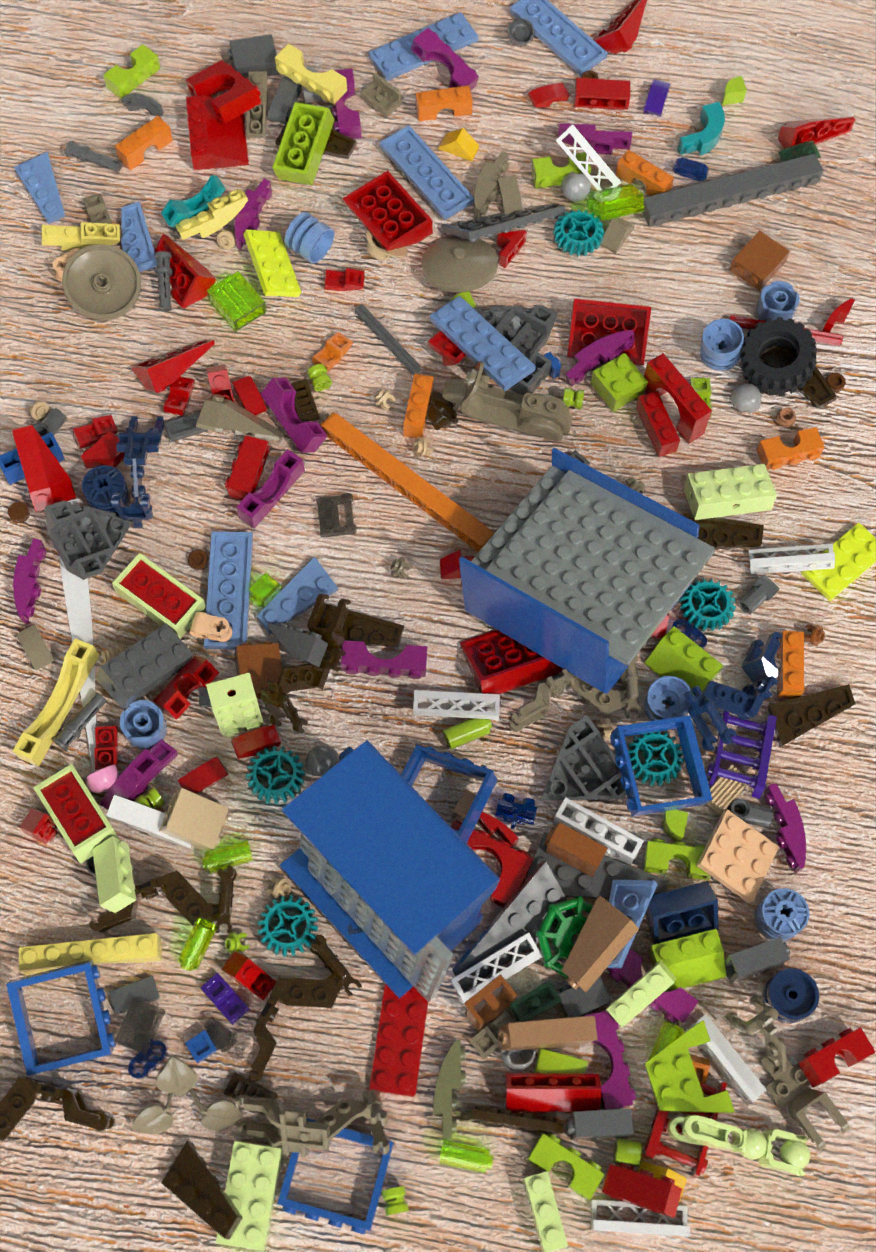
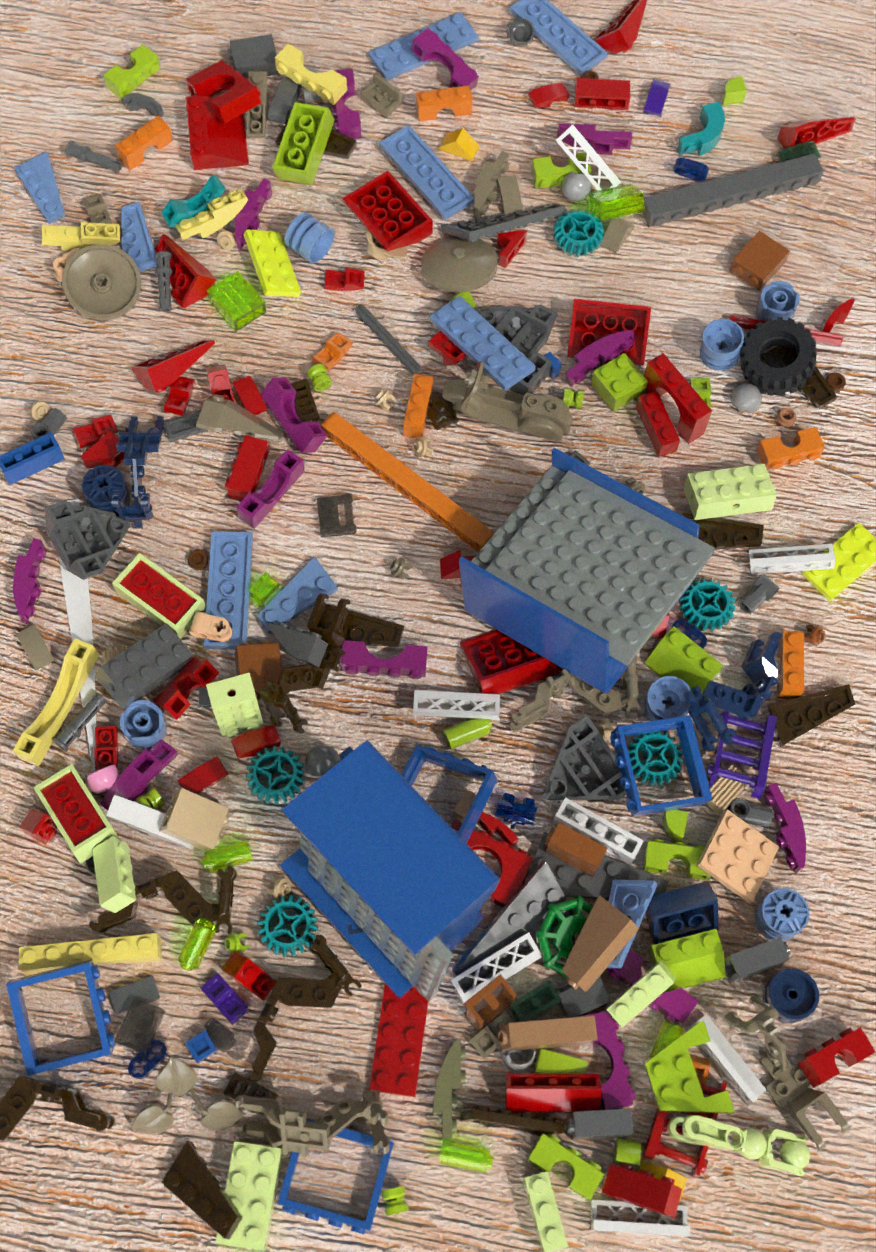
(18, 512): reddish brown tile -> none
(43, 473): red wedge -> none
(635, 167): orange arch -> none

